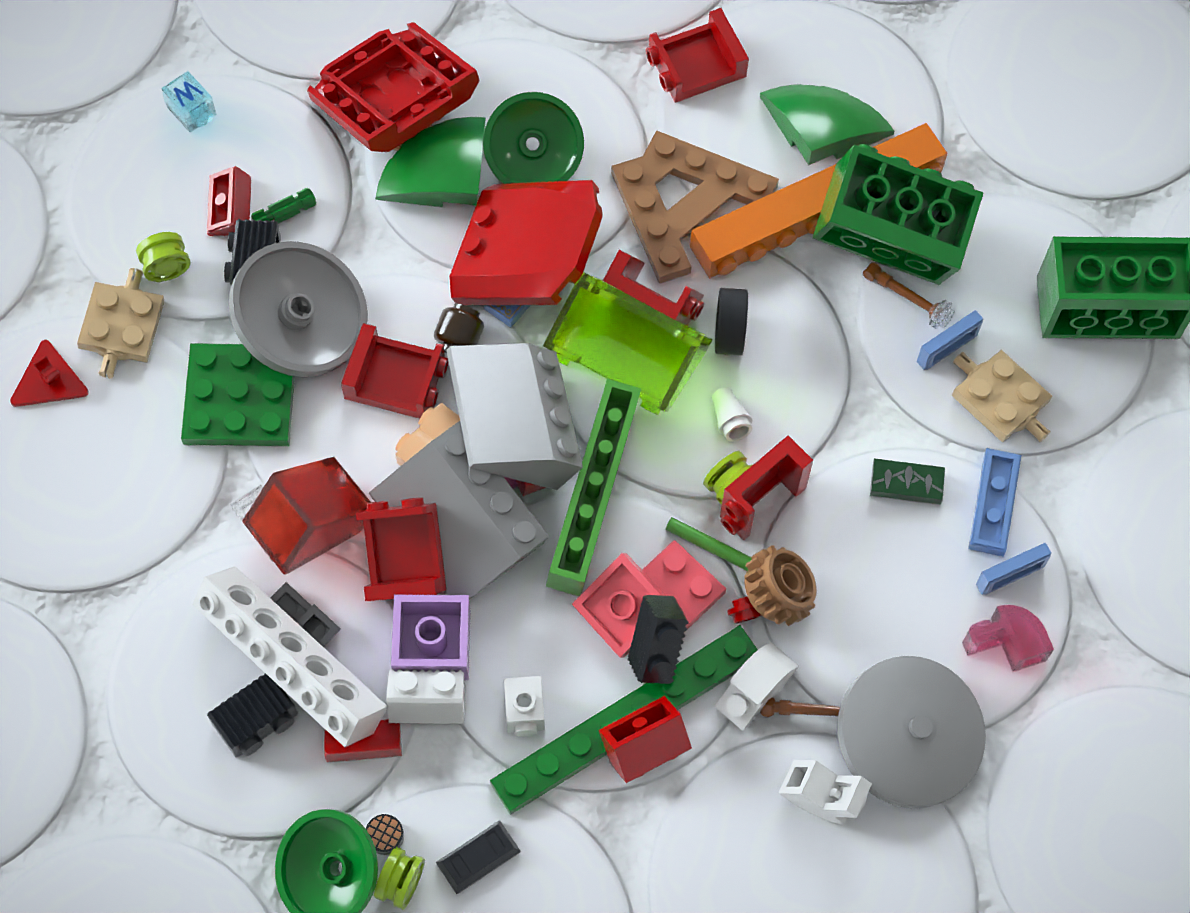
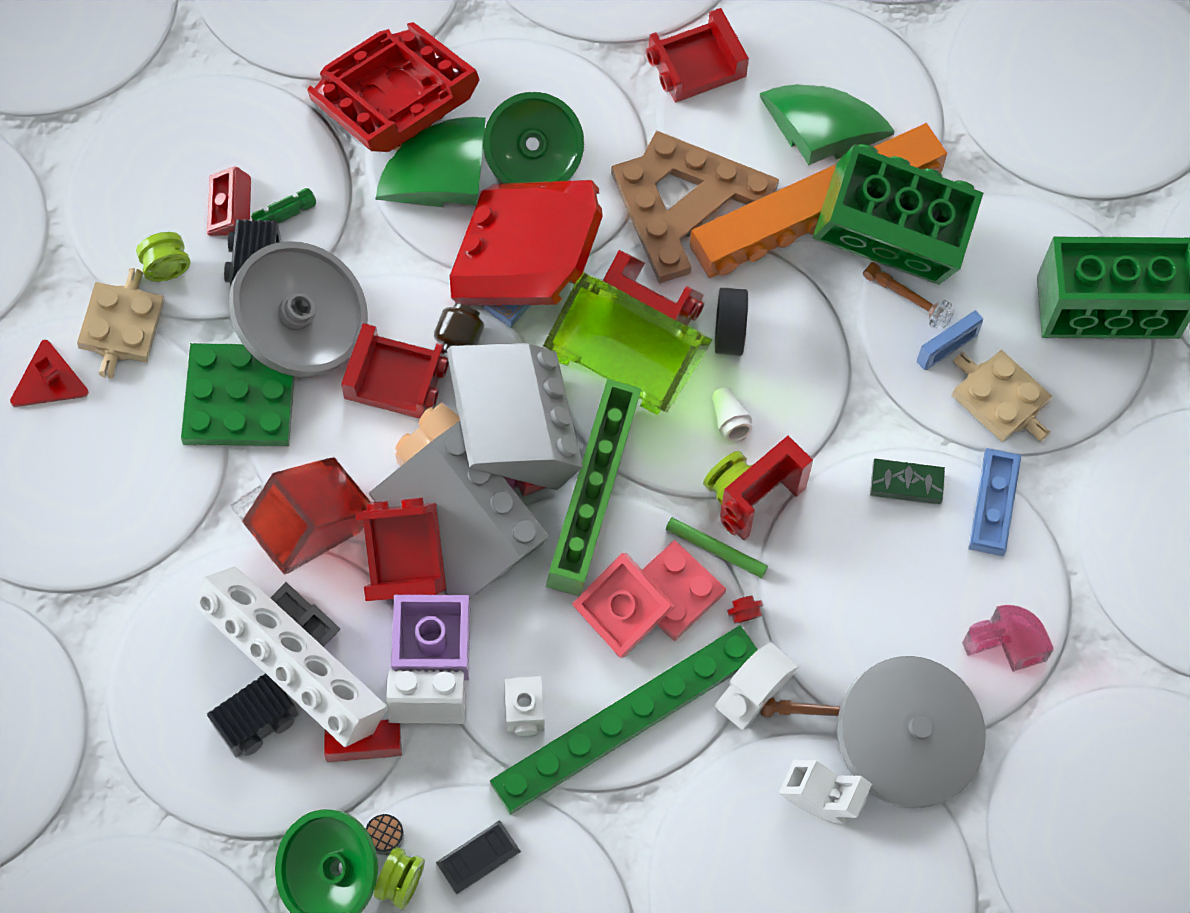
(189, 101): clear light blue brick -> none
(645, 739): red brick -> none
(657, 639): black brick -> none
(780, 585): medium nougat gear -> none
(1013, 569): medium blue tile -> none

